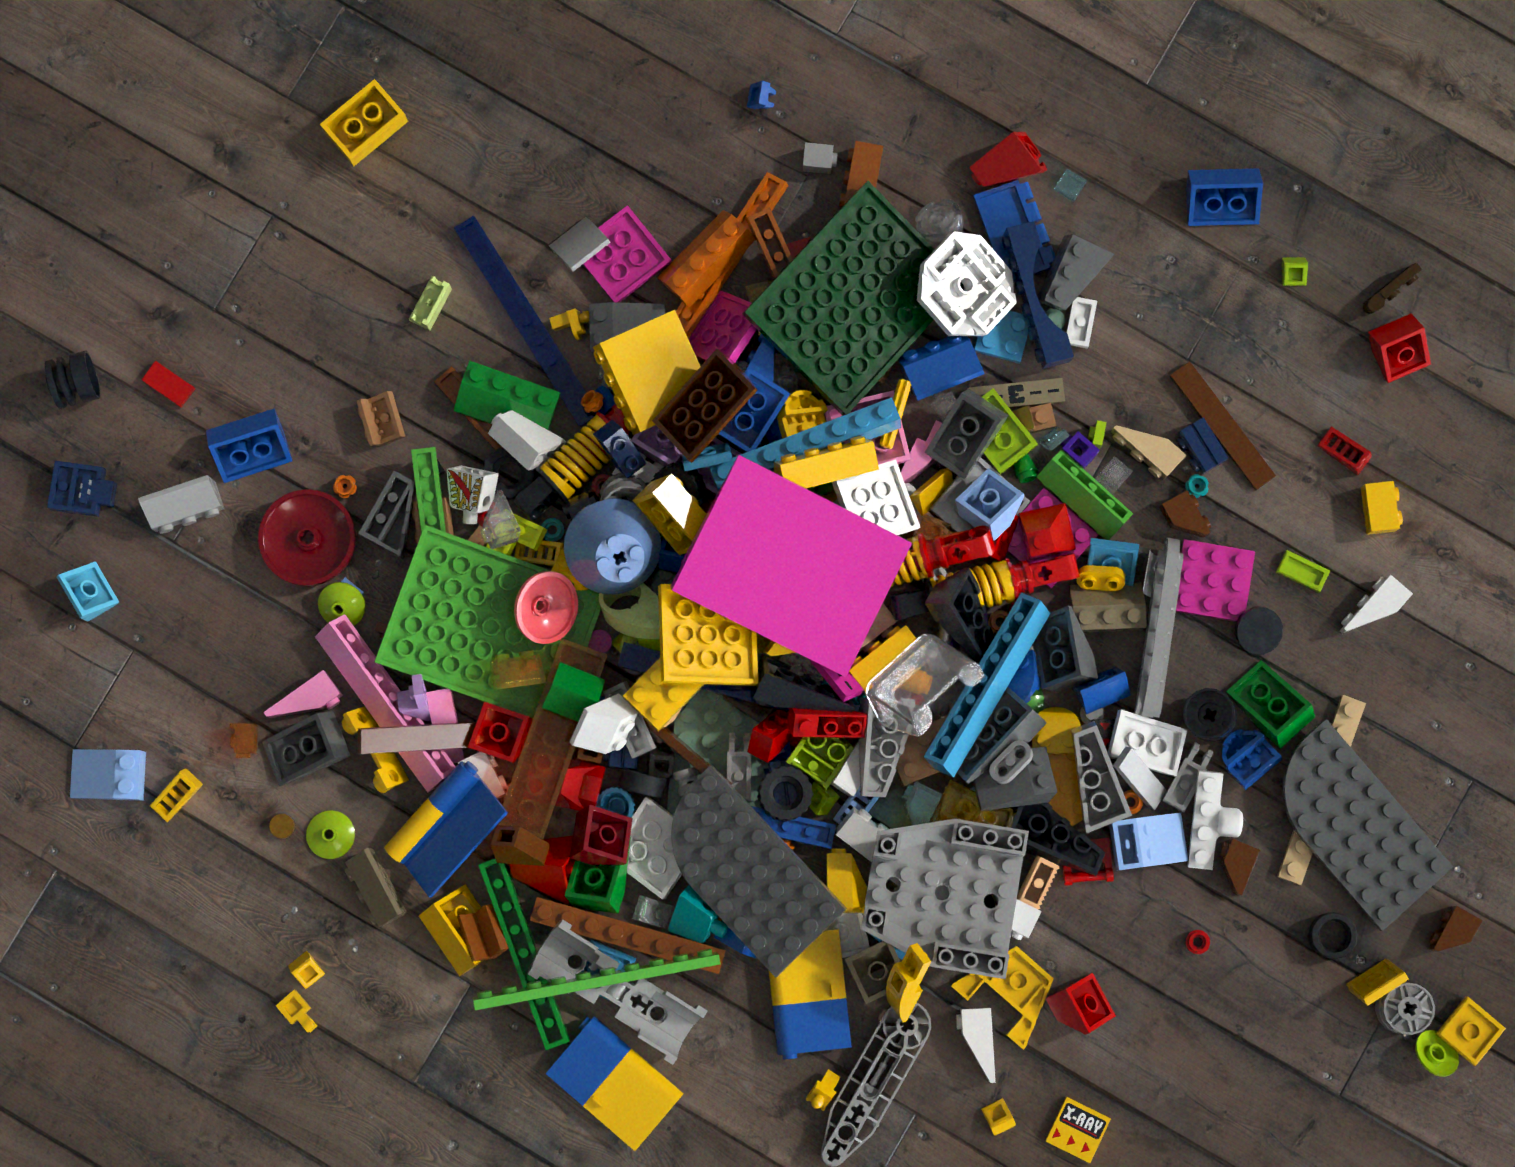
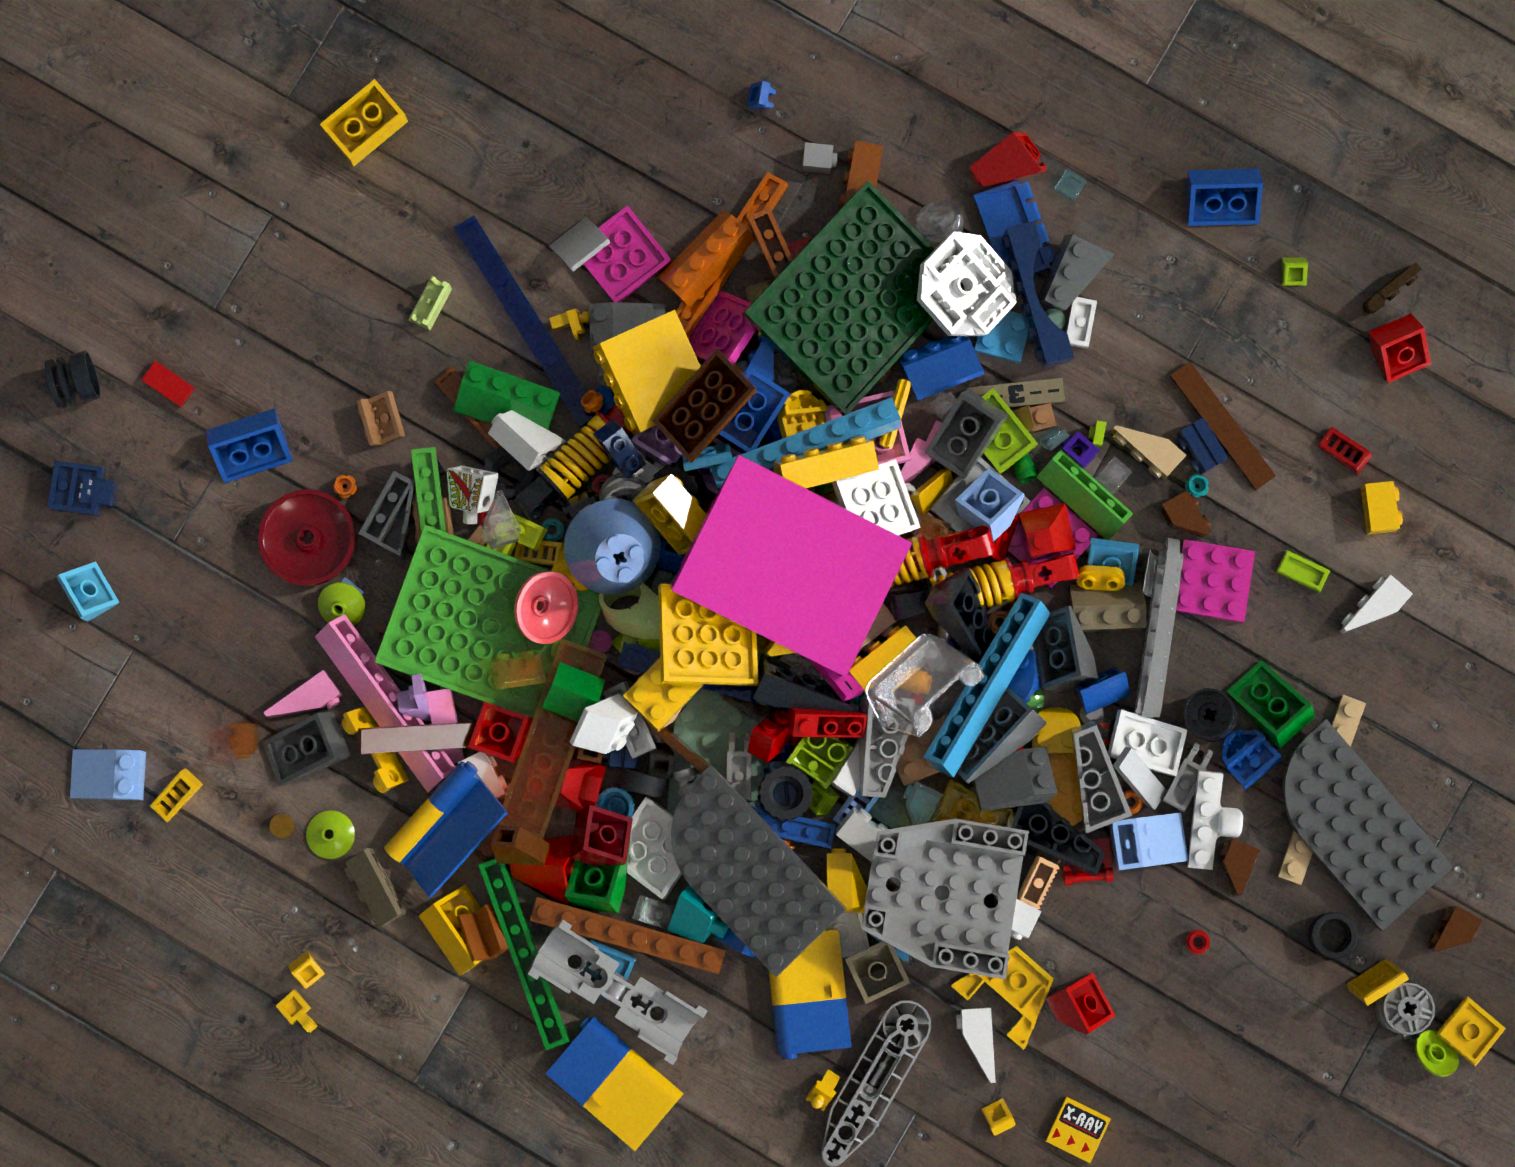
(182, 504): light grey slope -> none
(585, 981): bright green plate -> none
(904, 981): yellow slope -> none
(1009, 761): light grey plate -> none
(1259, 630): black tile -> none

